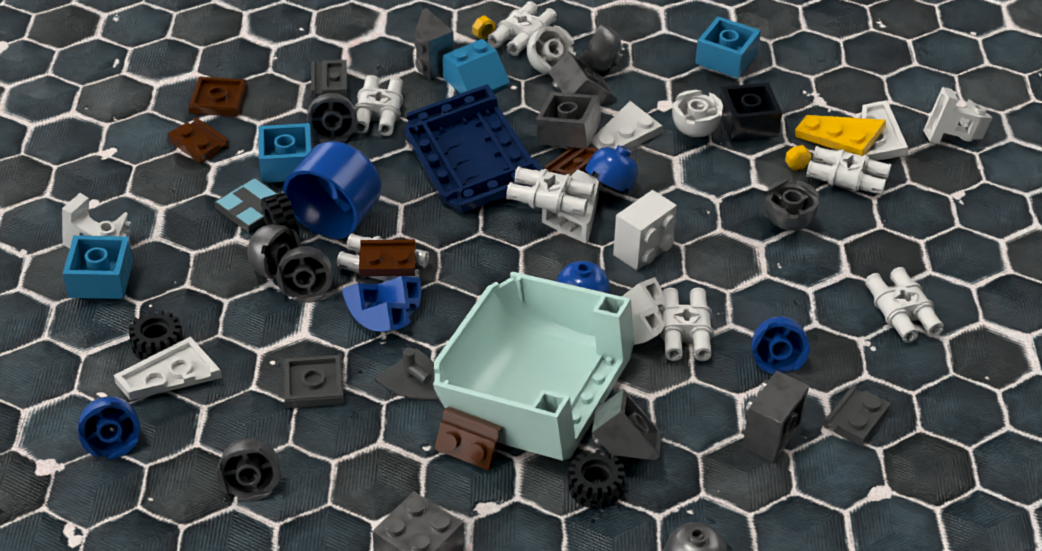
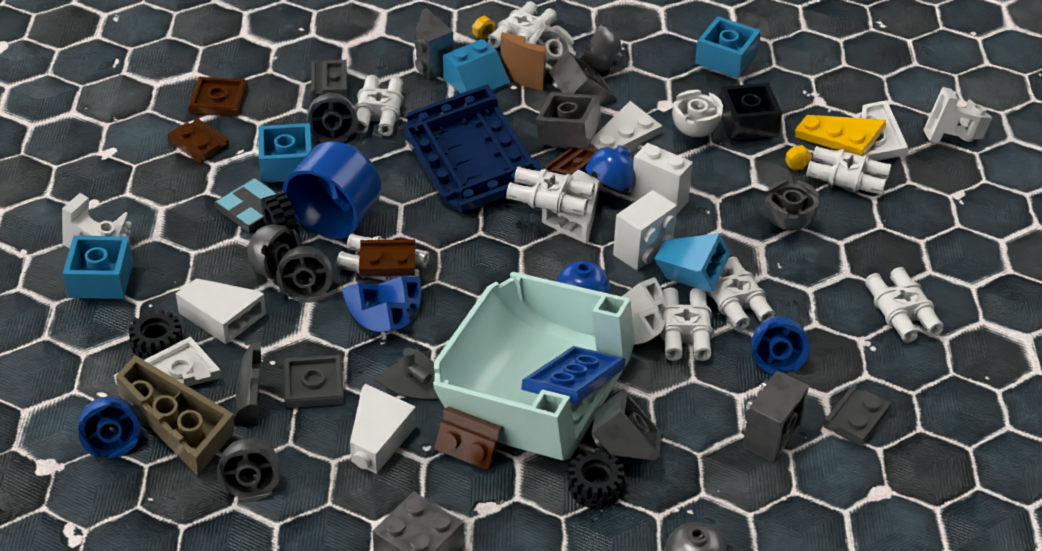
(176, 413): none -> dark tan wedge
(220, 307): none -> white slope
(248, 386): none -> dark grey slope
(379, 428): none -> white slope
(523, 61): none -> medium nougat slope
(574, 373): none -> blue tile
(663, 173): none -> white brick
(694, 260): none -> dark azure slope
(738, 293): none -> white pin

